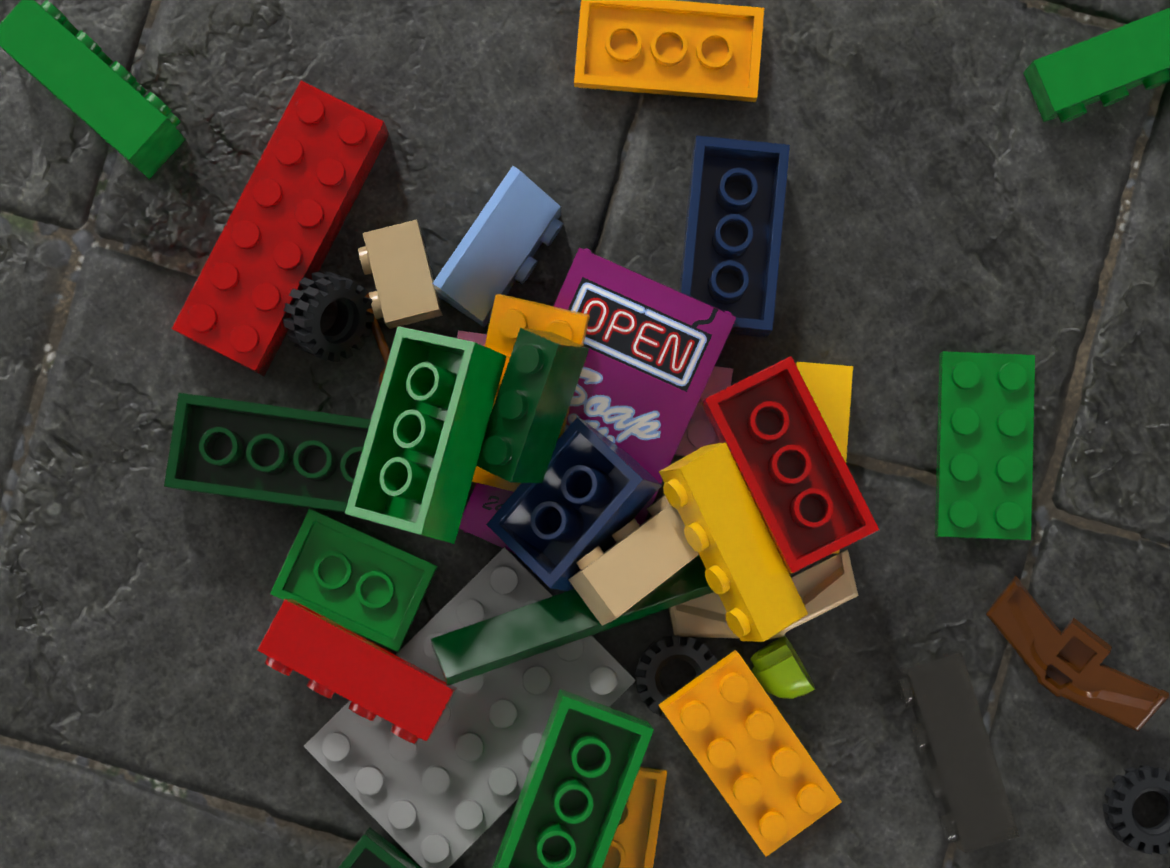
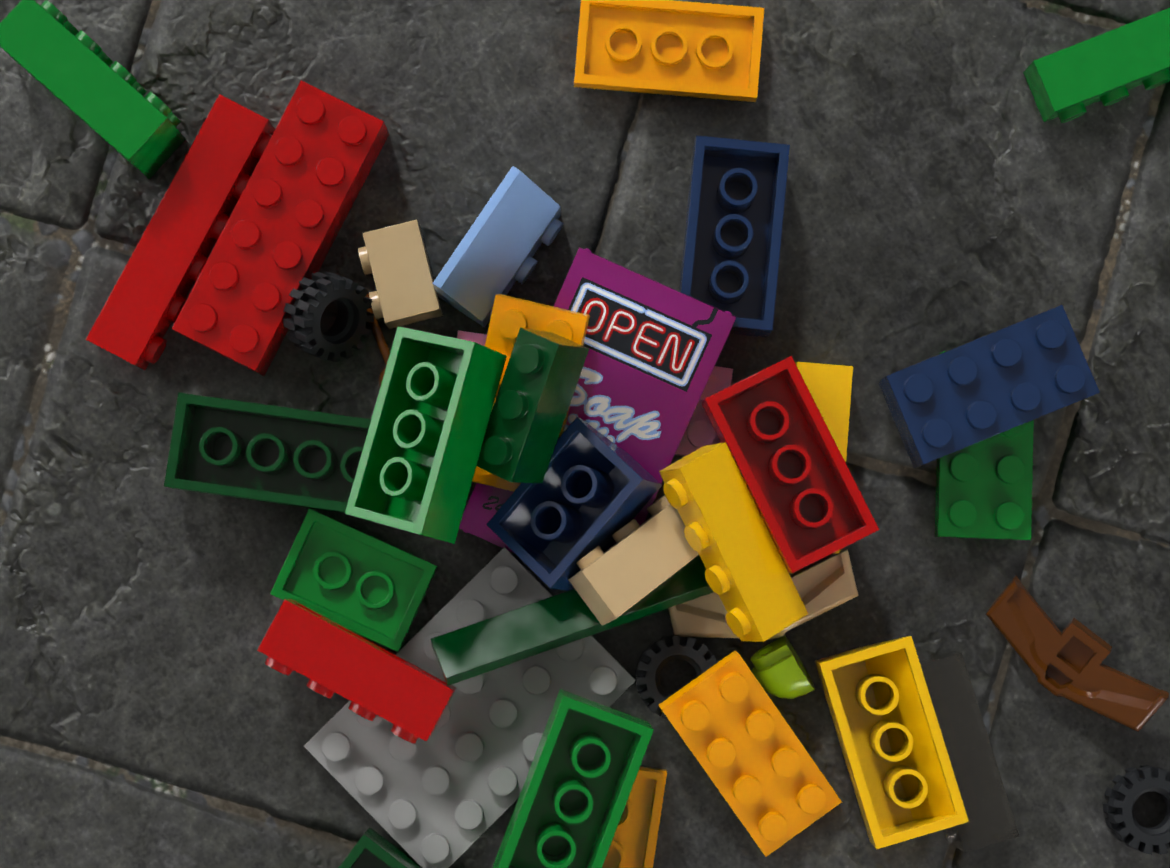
(181, 234): none -> red brick
(891, 741): none -> yellow slope
(988, 386): none -> dark blue brick

